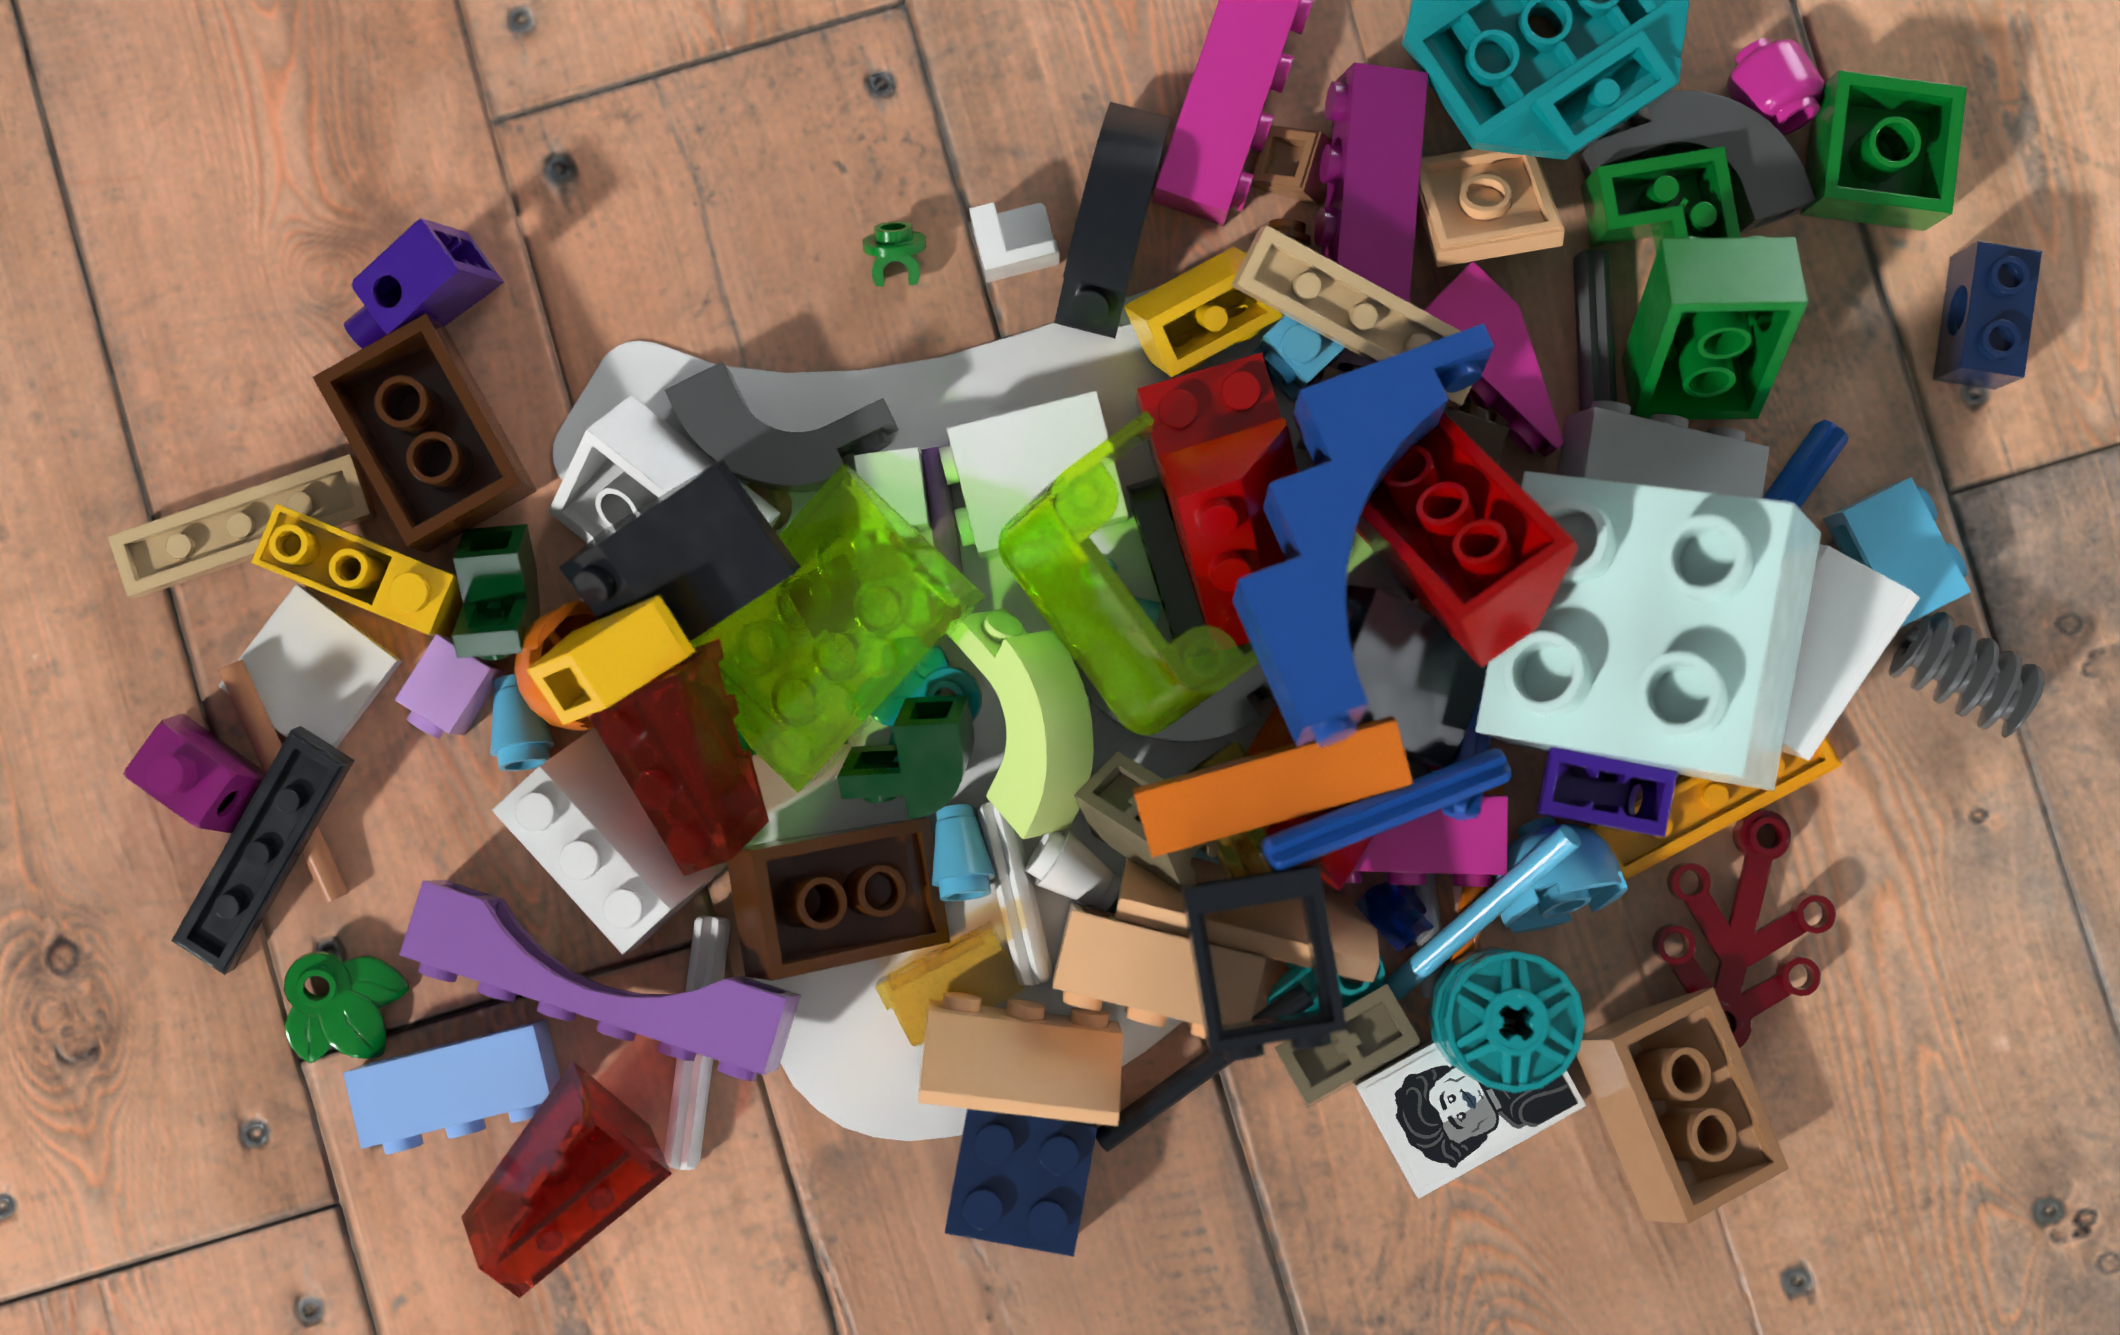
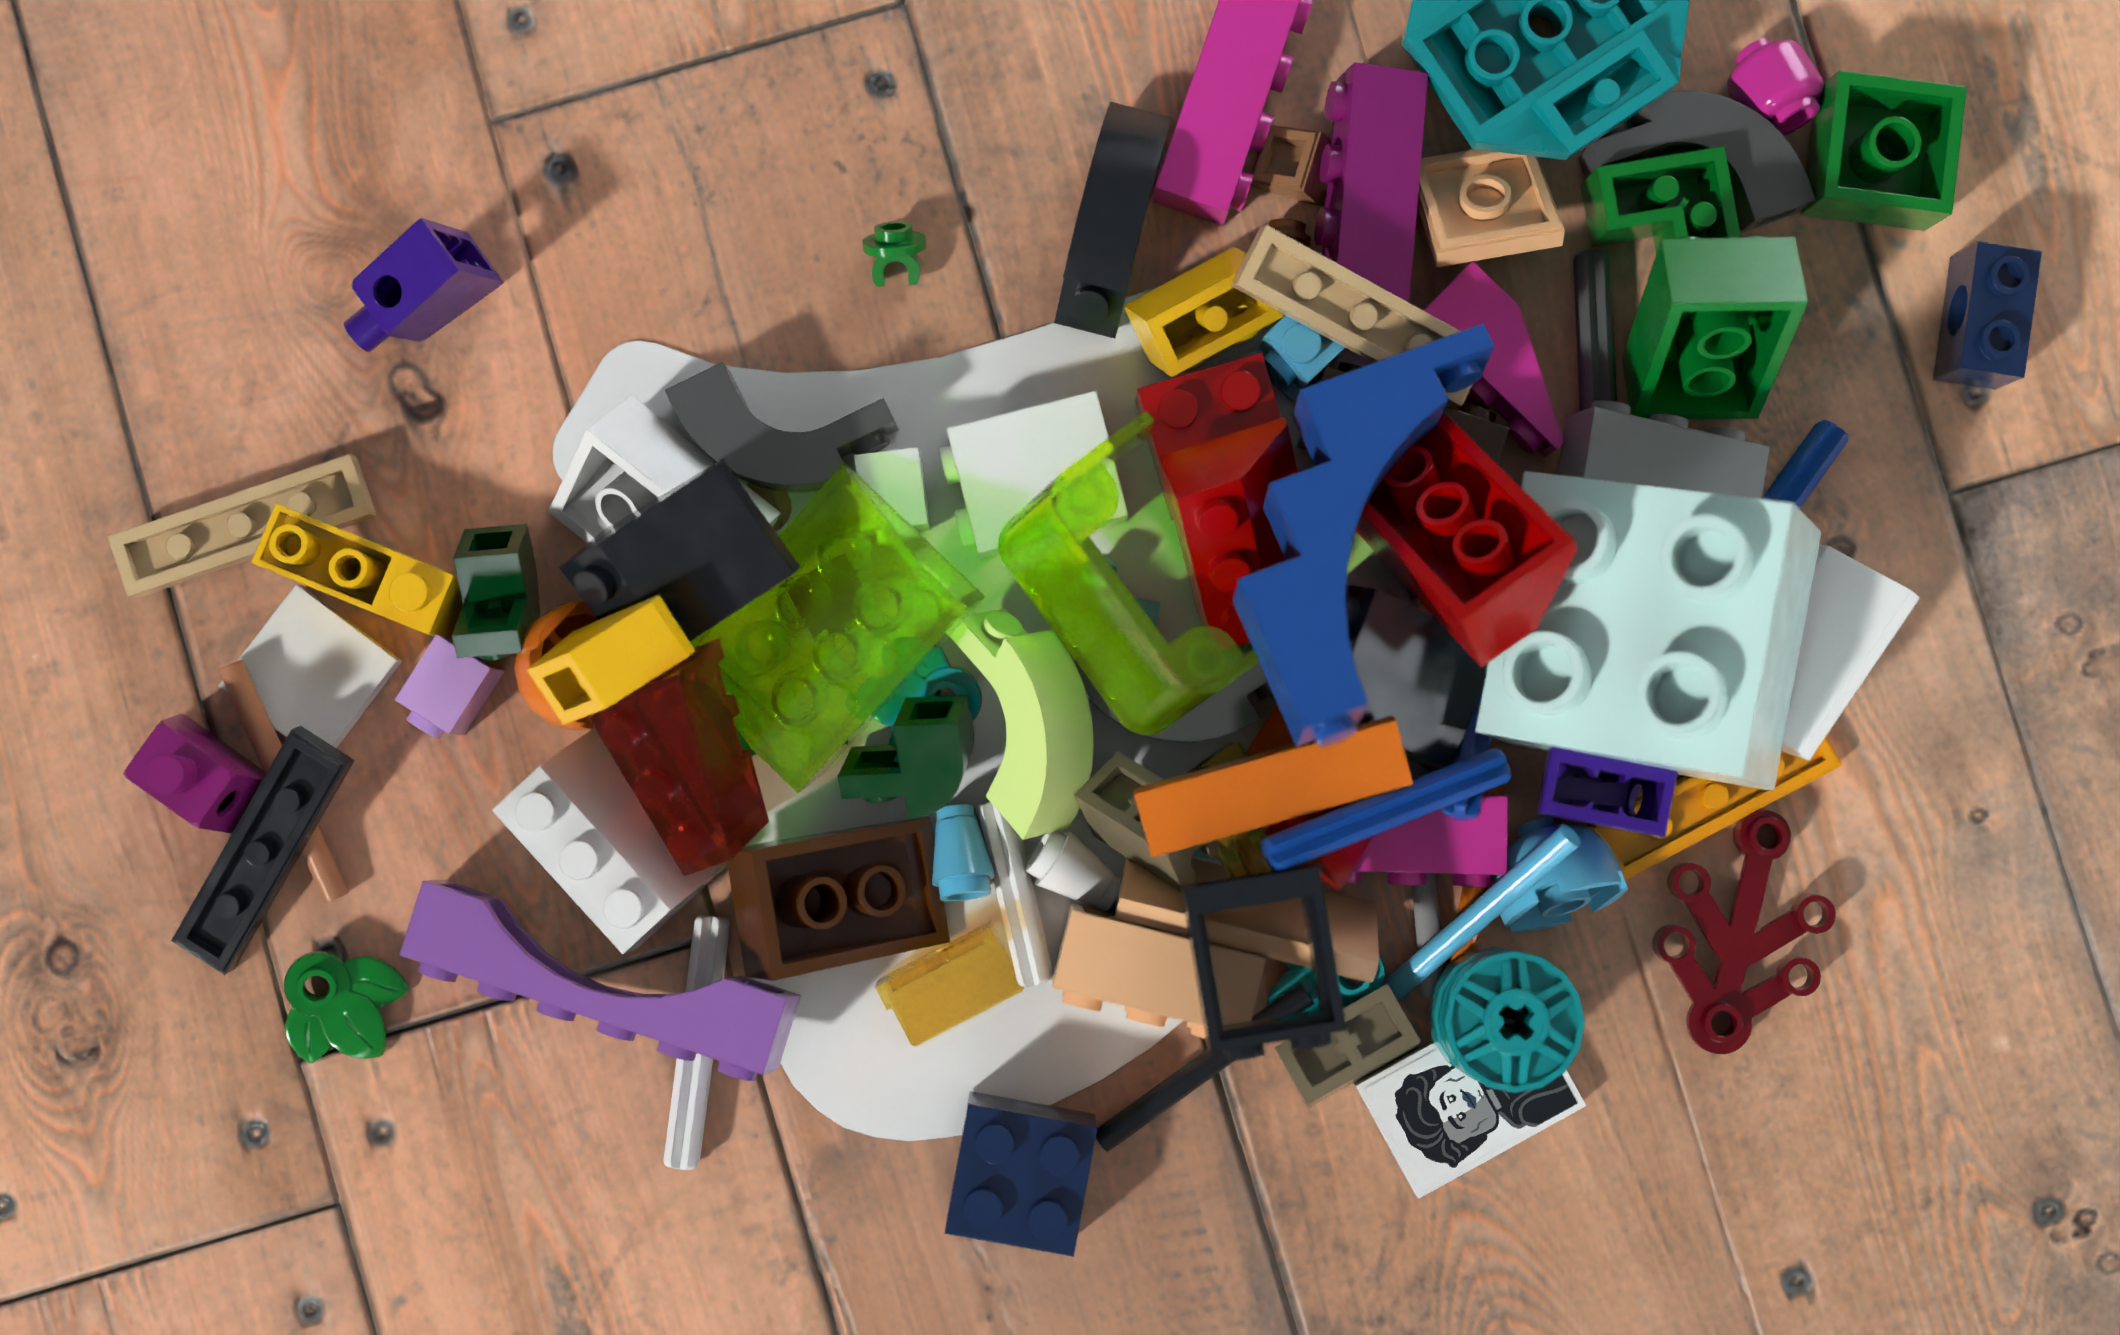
(424, 434): reddish brown brick -> none
(452, 1086): light blue brick -> none
(518, 734): medium azure cone -> none
(562, 1182): clear red wedge -> none
(941, 508): medium lavender bar -> none
(1013, 240): white panel -> none
(1021, 1060): light nougat slope -> none
(1164, 556): black beam -> none
(1396, 914): clear blue plate -> none
(1680, 1107): medium nougat slope -> none
(1899, 539): medium azure brick -> none
(1971, 670): dark grey piece -> none

